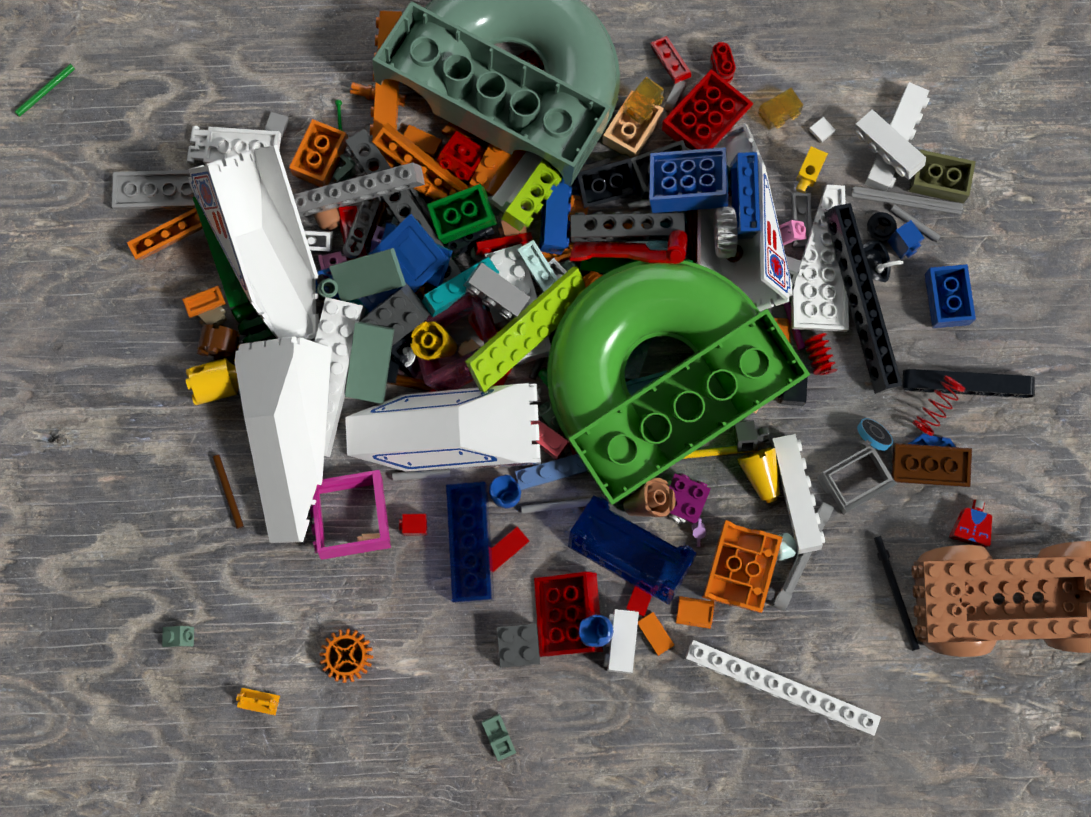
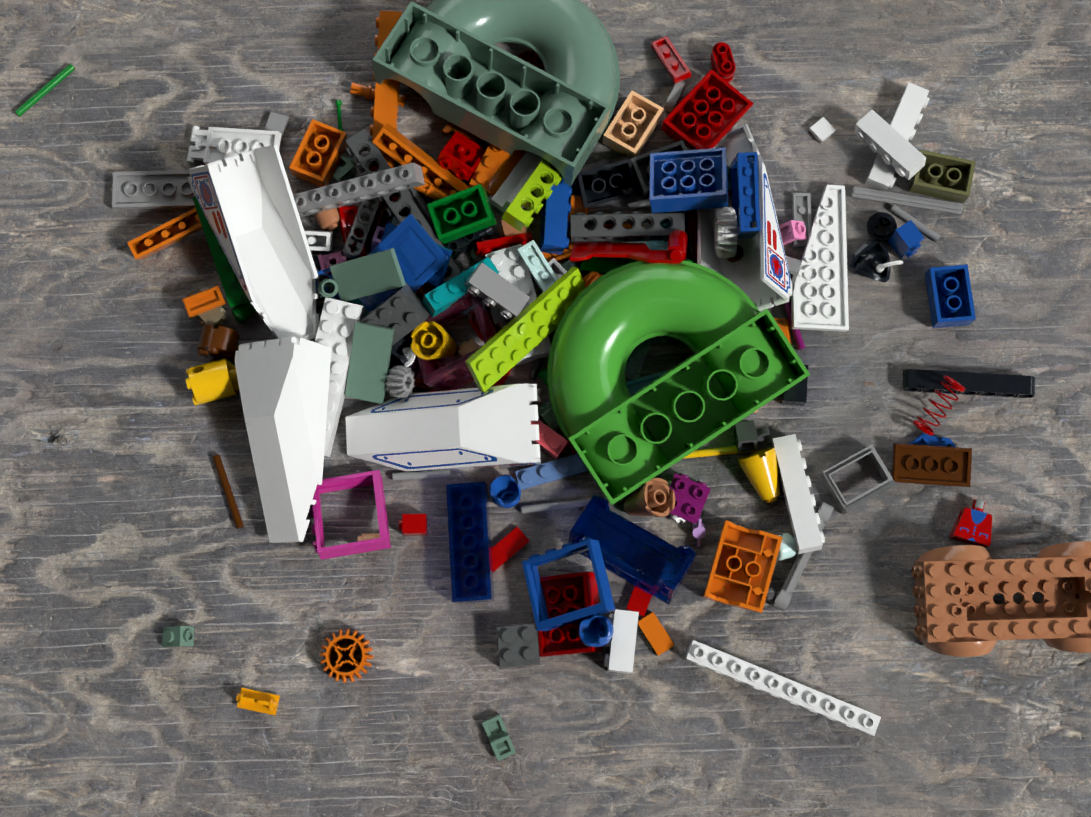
(249, 326): dark green brick -> none
(400, 381): none -> light grey gear
(424, 140): orange tile -> none
(535, 589): none -> blue window
(643, 100): clear yellow brick -> none
(695, 612): orange piece -> none
(780, 109): clear yellow brick -> none
(812, 164): yellow torso -> none
(819, 355): red piece -> none
(863, 298): black brick -> none
(875, 433): tile -> none
(883, 555): black bar -> none

